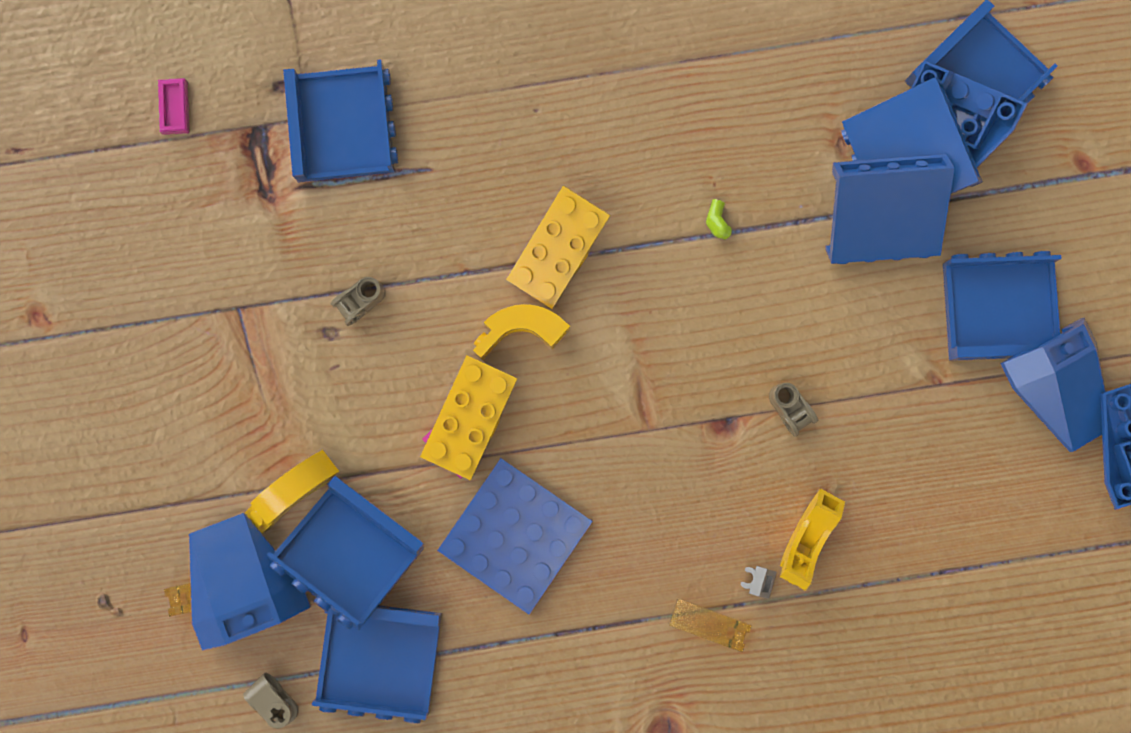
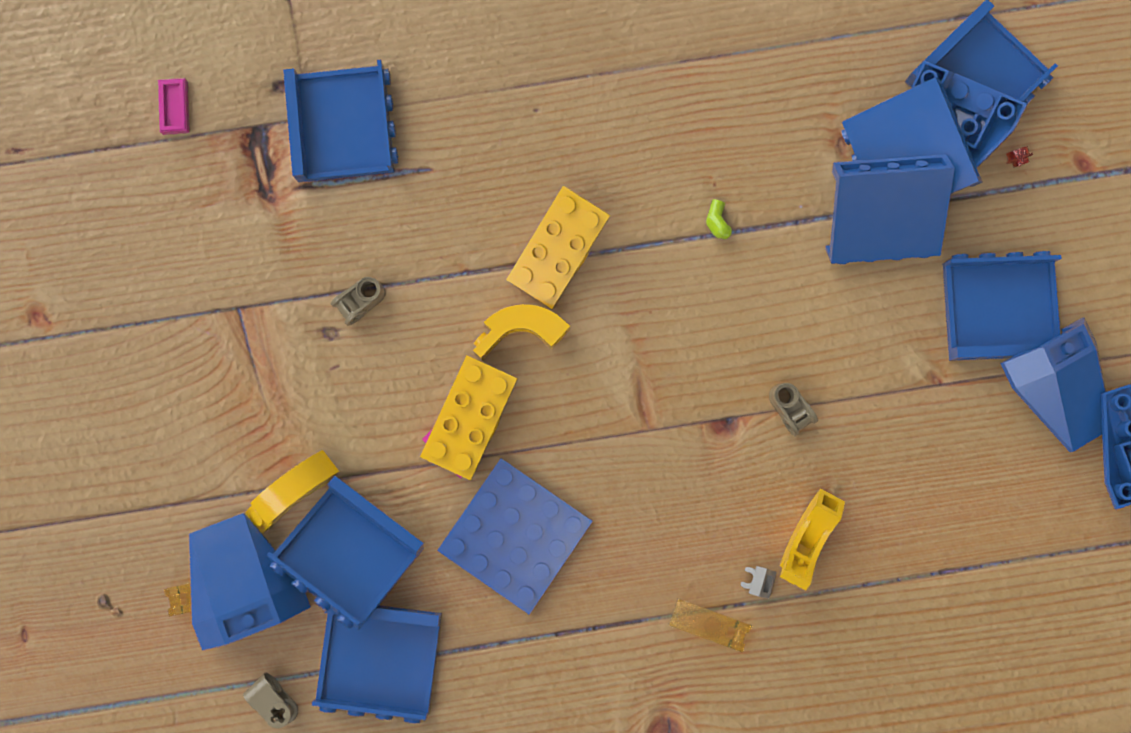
(1019, 156): none -> clear red plate

